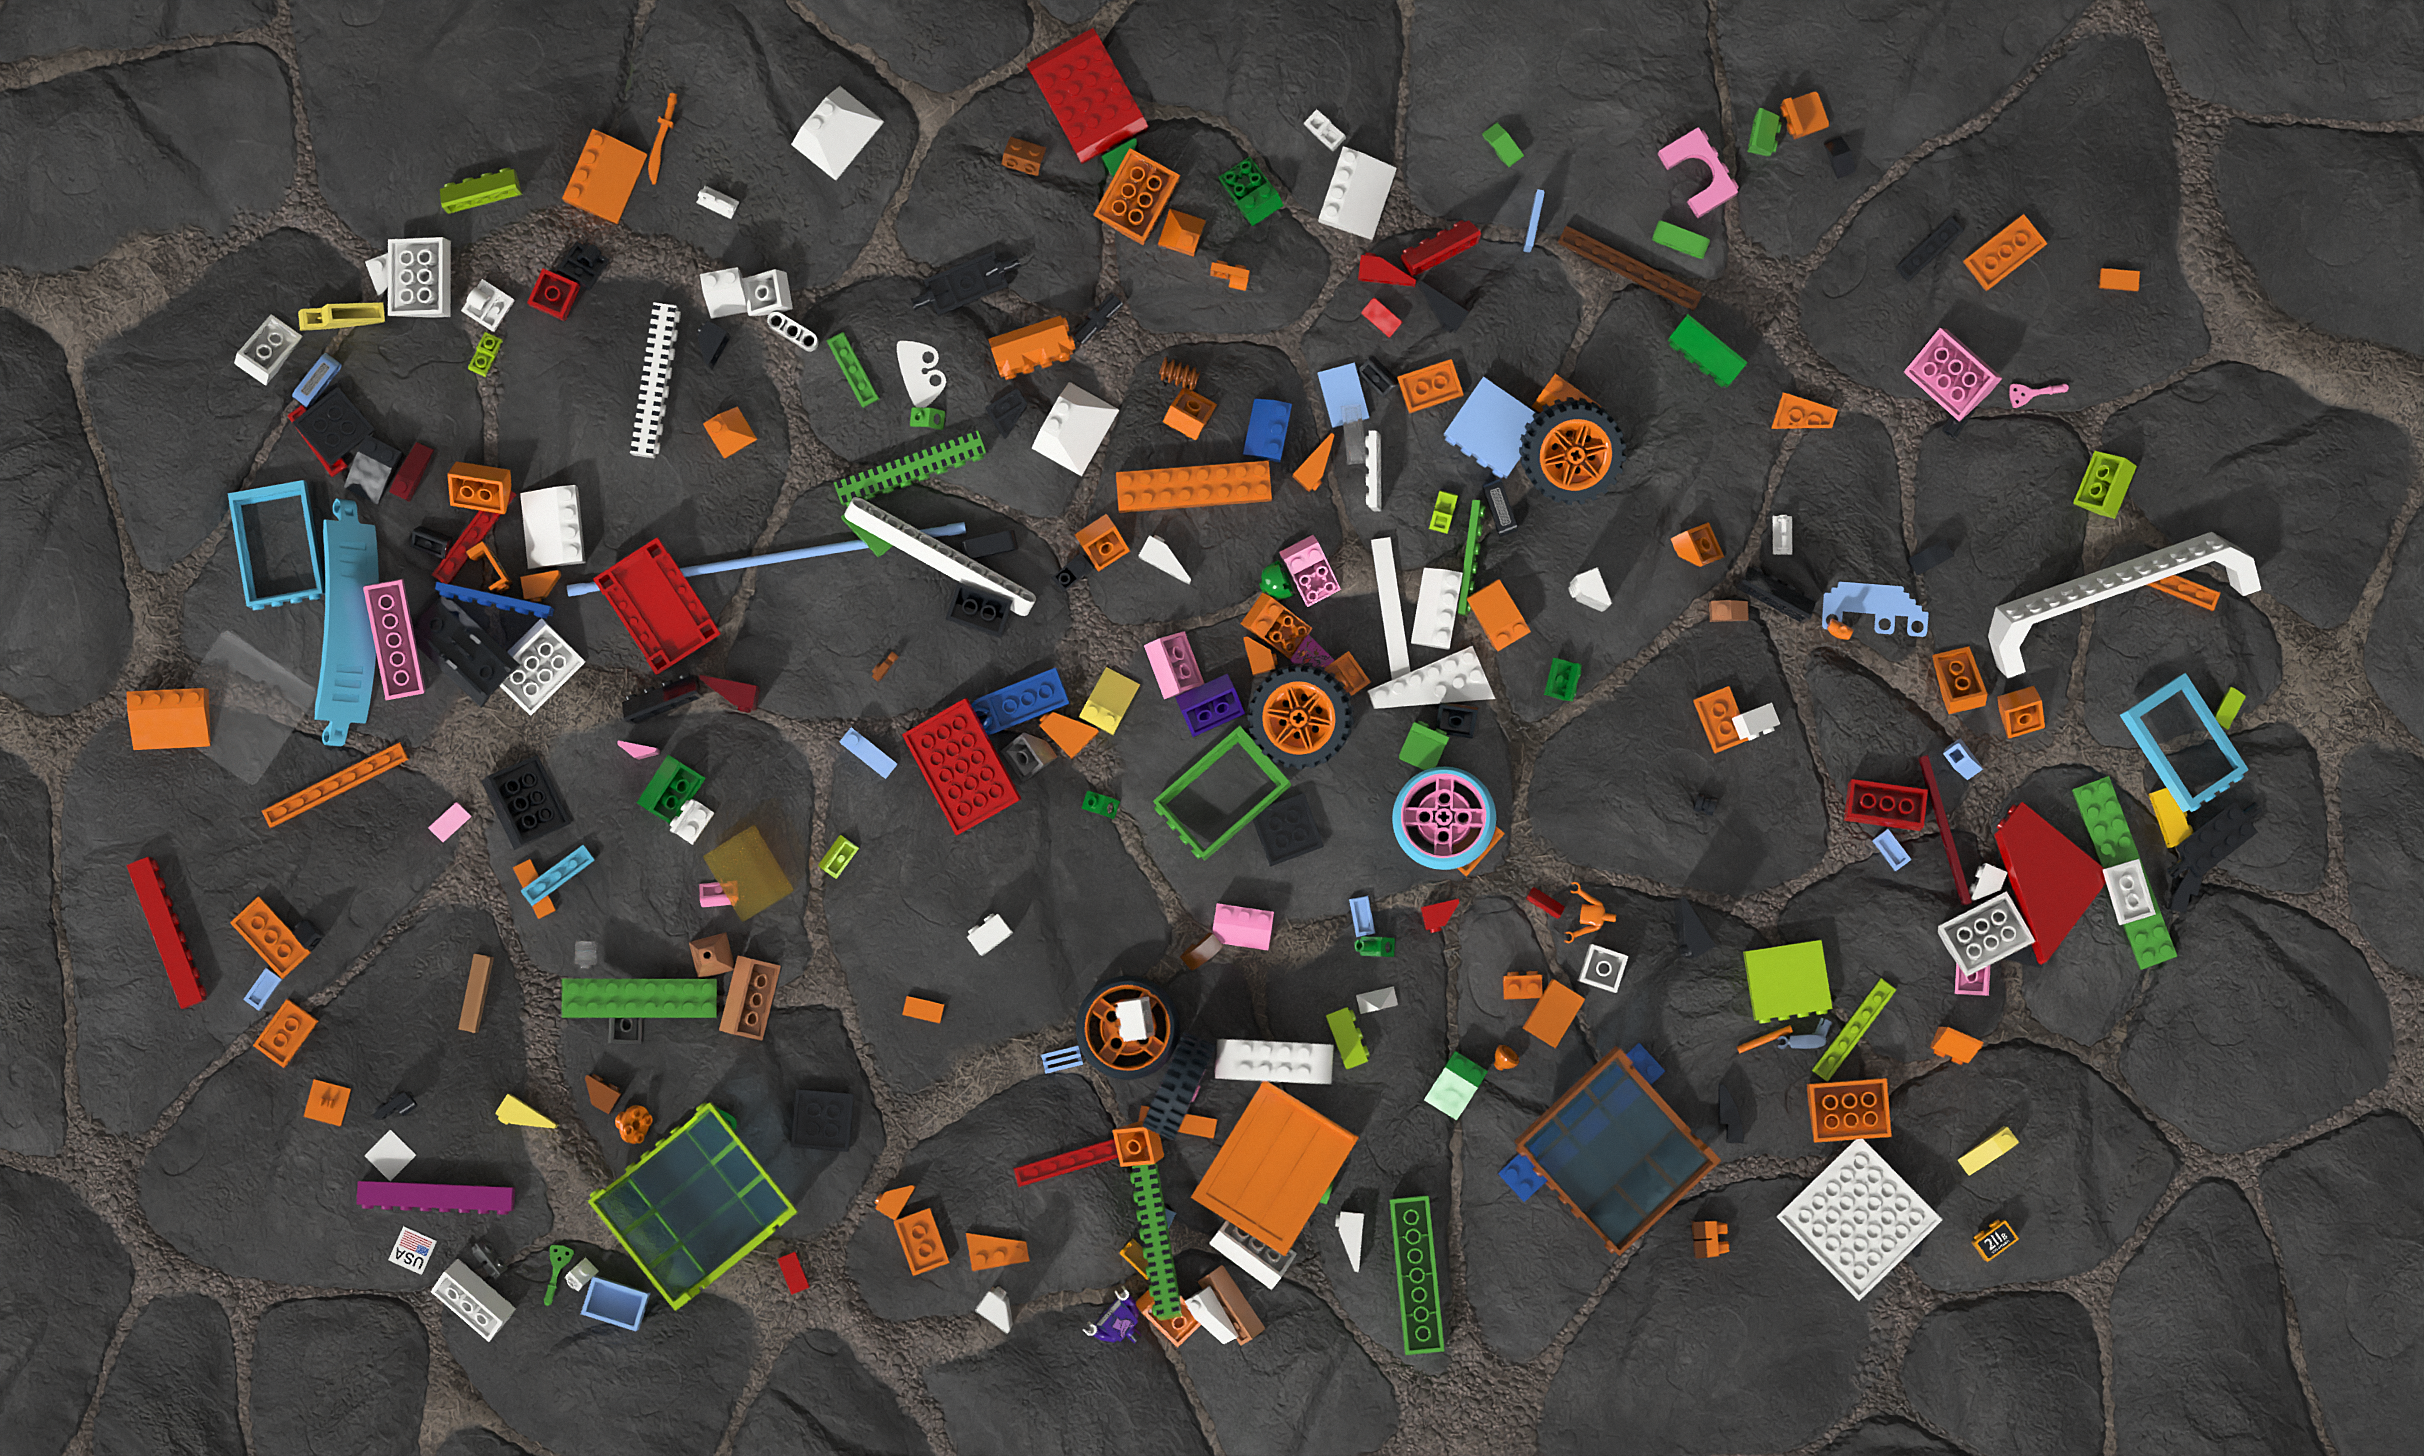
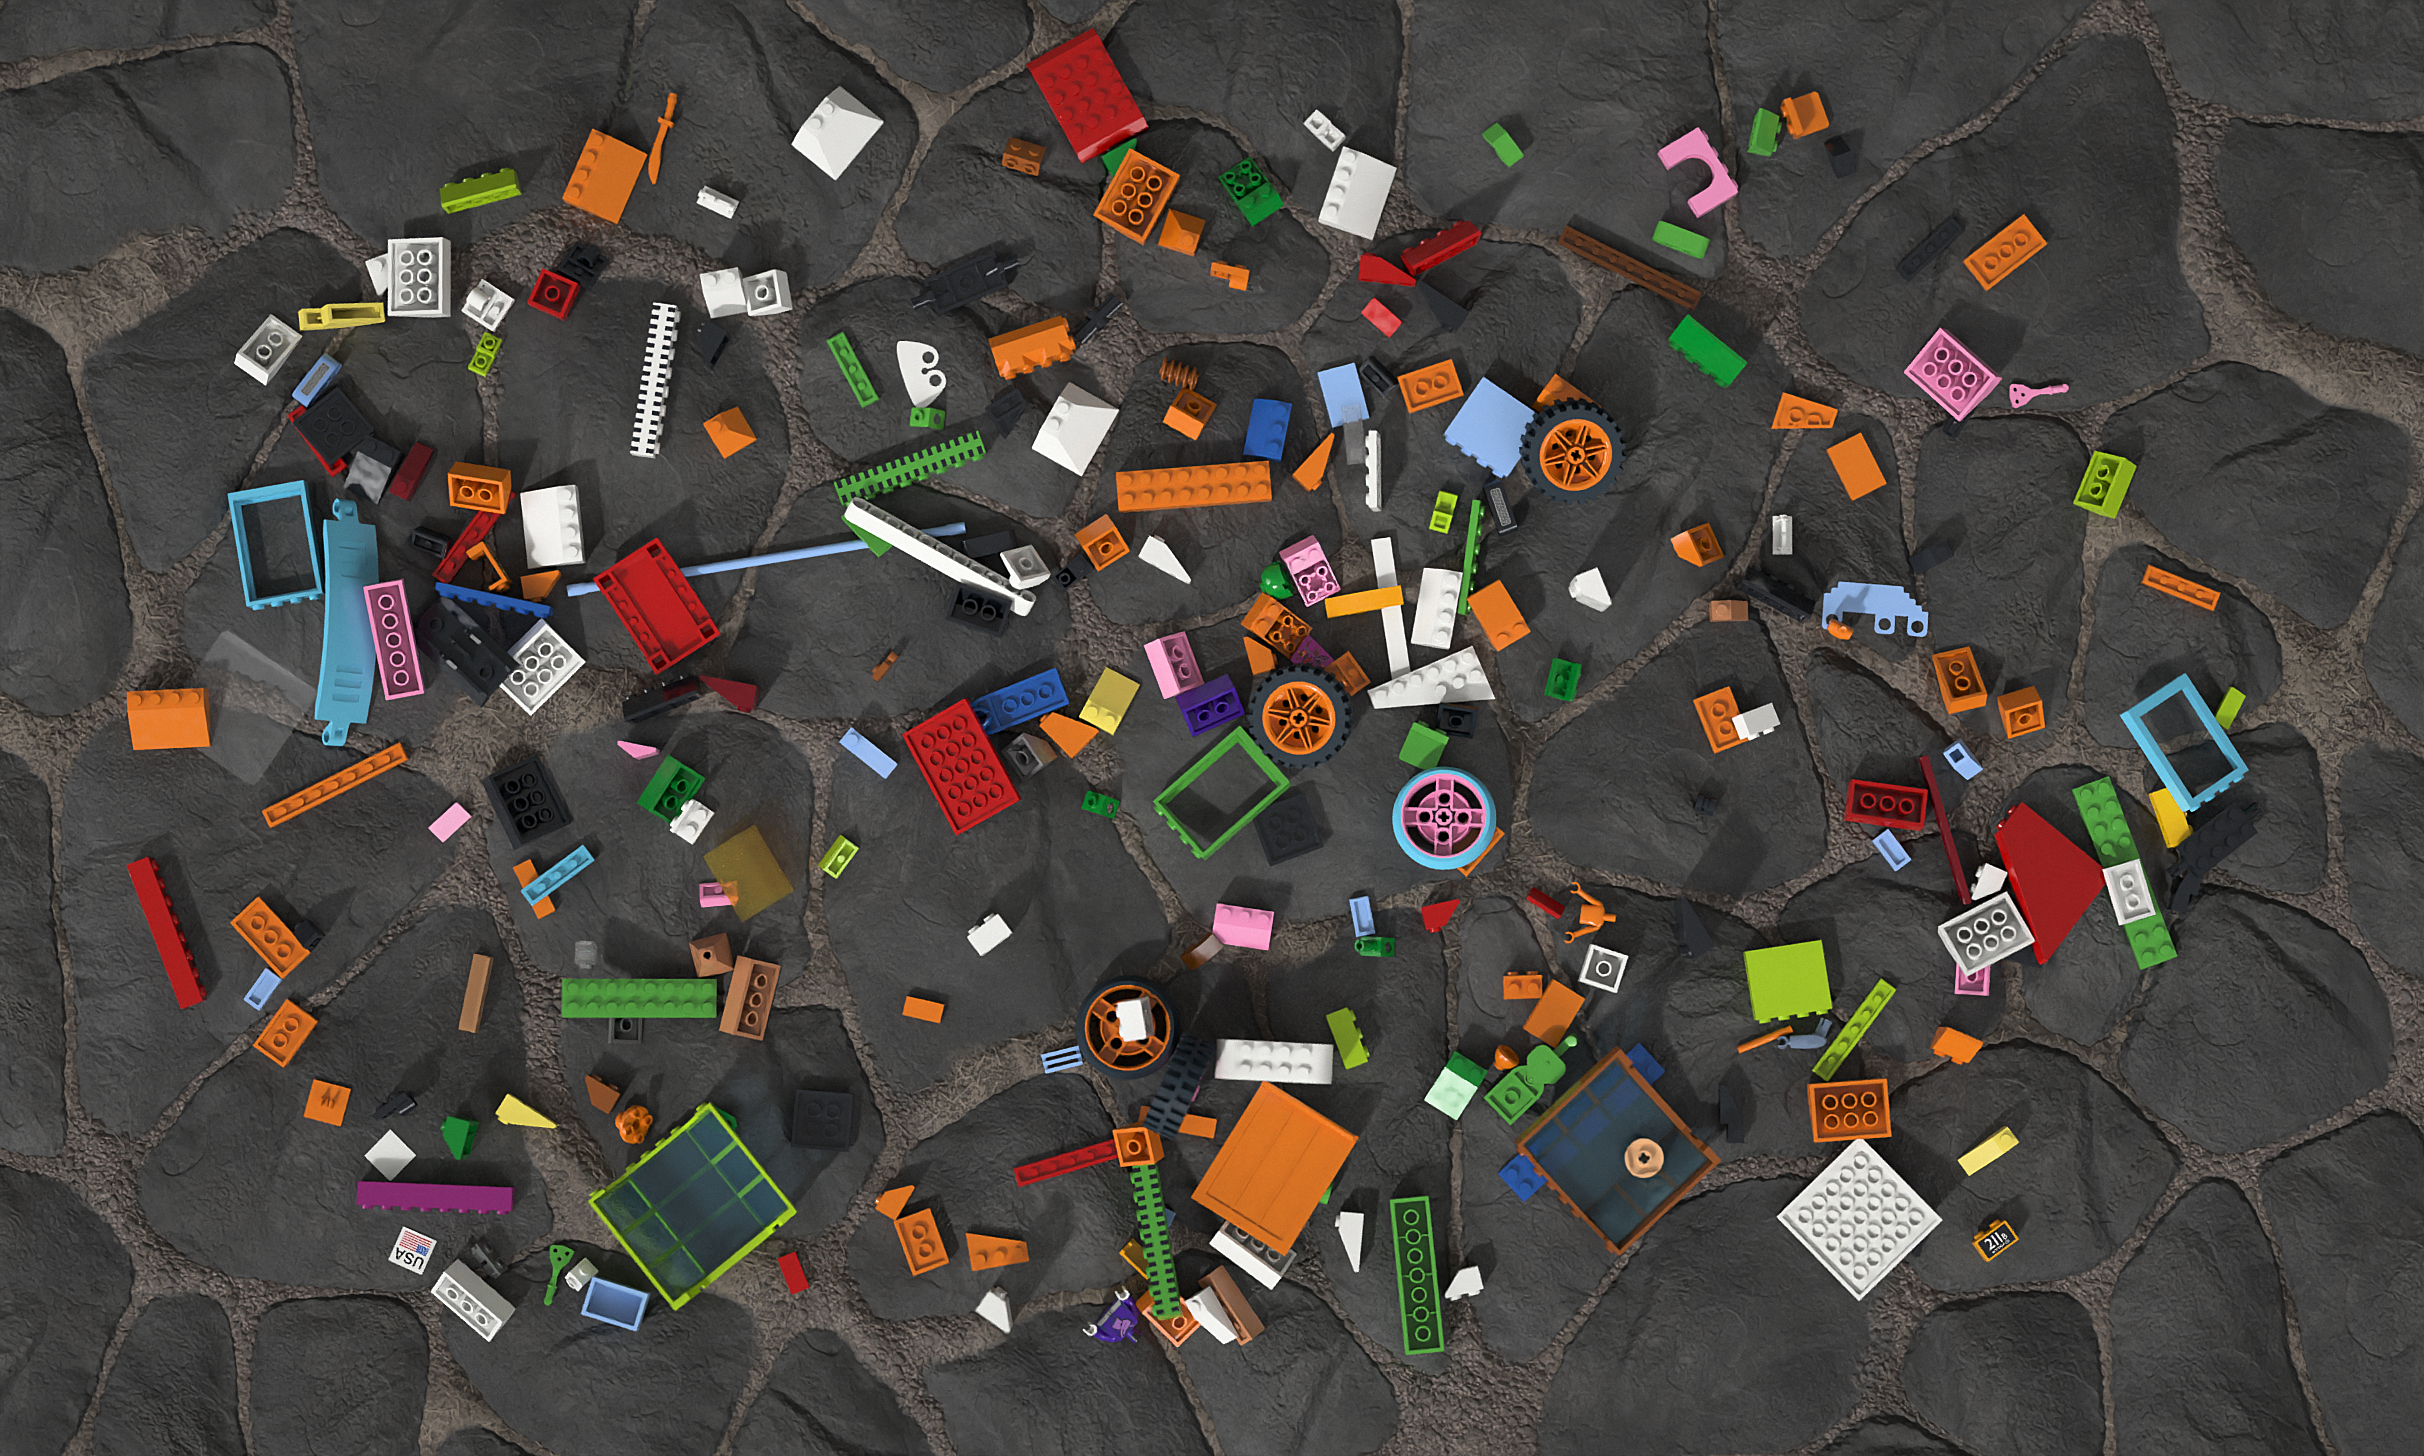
(459, 1134): none -> green slope
(799, 338): white beam -> none
(1025, 567): none -> white slope
(1364, 601): none -> light orange slope
(1377, 1000): white slope -> none
(1465, 1281): none -> white slope
(1515, 1093): none -> bright green plate
(1534, 218): light blue tile -> none
(1650, 1149): none -> light nougat plate
(1708, 1247): hips -> none
(1856, 466): none -> orange tile
(2016, 617): white arch -> none
(2119, 279): orange tile -> none

